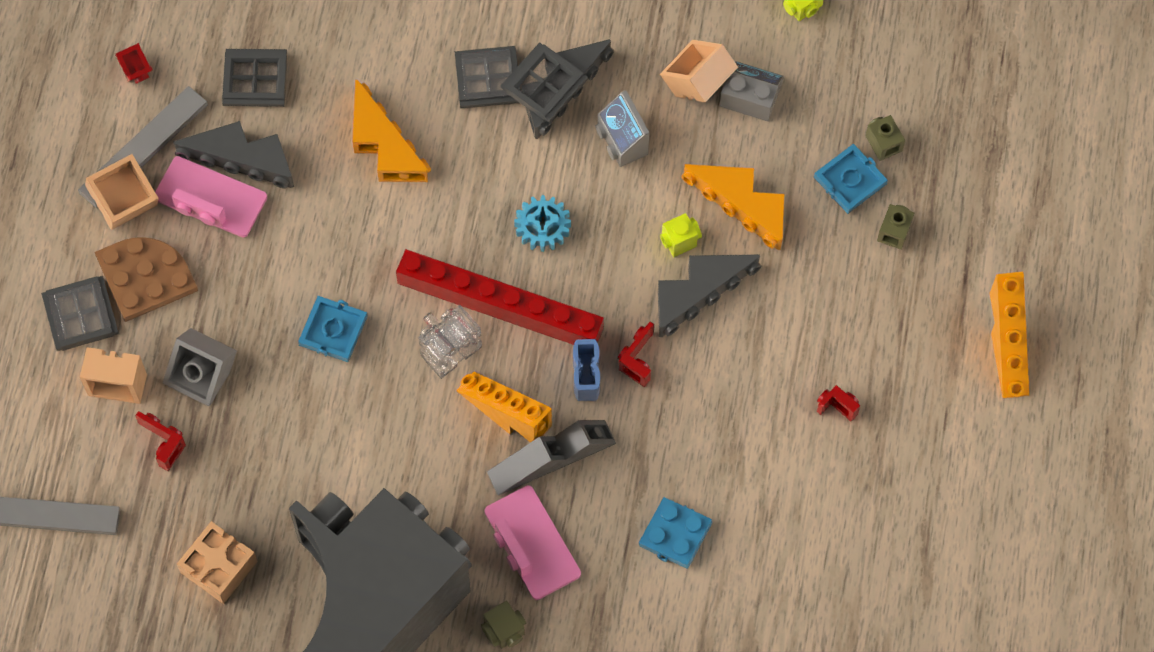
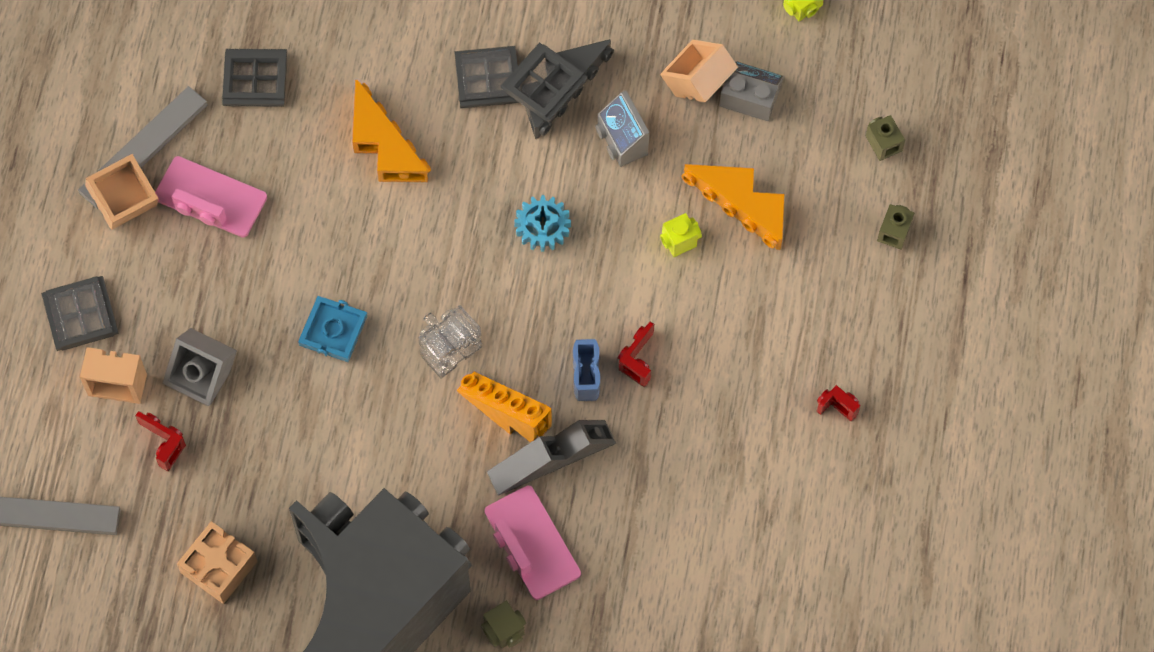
(134, 63): red bracket -> none
(144, 275): medium nougat plate -> none
(229, 150): dark grey slope -> none
(497, 299): red brick -> none
(675, 533): dark azure plate -> none
(707, 281): dark grey slope -> none
(850, 178): dark azure plate -> none
(1010, 333): light orange slope -> none

